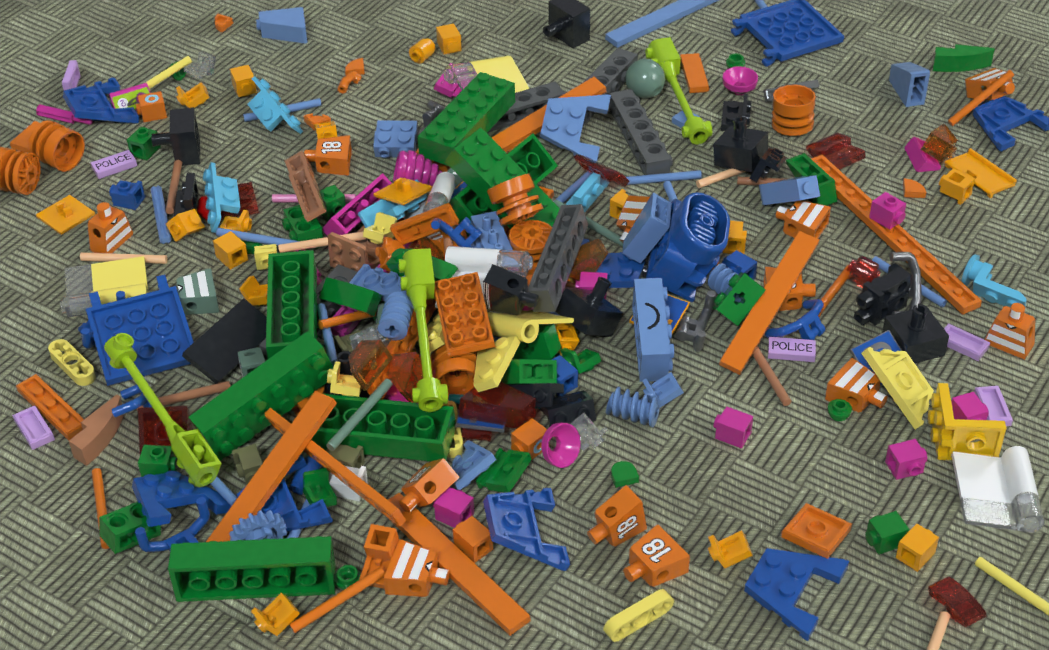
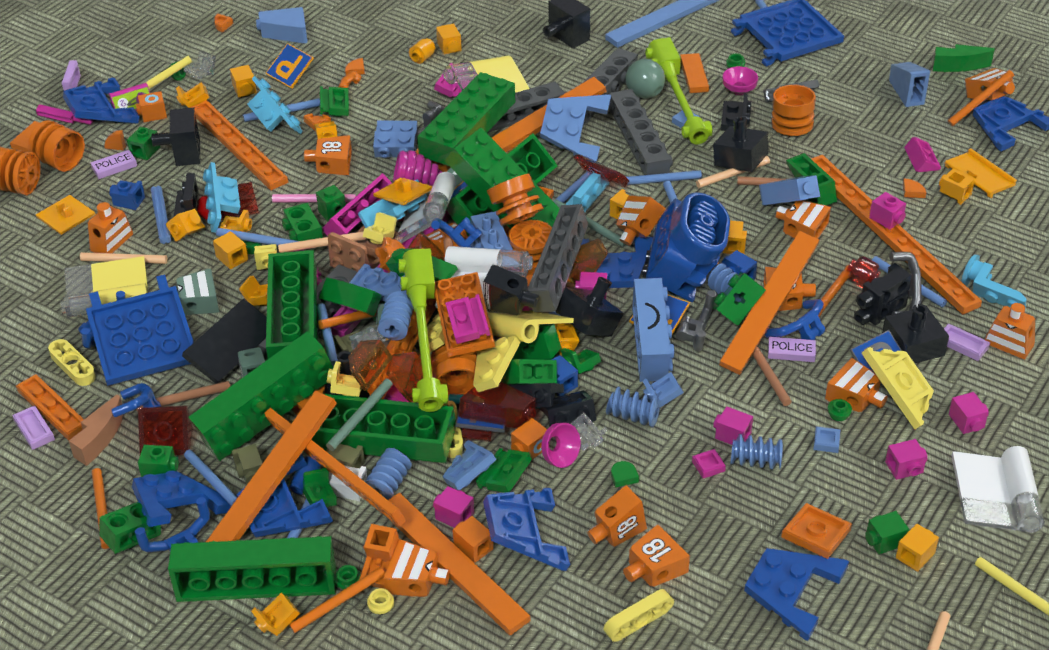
(115, 141): none -> orange tile
(173, 187): nougat bar -> none
(188, 446): lime bar -> none
(240, 146): none -> orange tile
(259, 527): medium blue gear -> none
(289, 65): none -> blue piece
(305, 186): nougat slope -> none
(334, 100): none -> green plate
(377, 596): none -> light yellow plate
(389, 472): none -> medium blue piece
(420, 225): orange tile -> none
(427, 484): orange torso -> none
(467, 319): none -> dark pink plate
(648, 228): medium blue slope -> none
(708, 463): none -> dark pink tile
(730, 549): light orange bracket -> none
(757, 451): none -> medium blue piece
(772, 159): black bracket -> none
(827, 439): none -> medium blue tile
(837, 150): clear red slope -> none
(940, 143): clear orange slope -> none
(957, 434): yellow bracket -> none
(959, 602): clear red slope -> none
(996, 405): lavender tile -> none

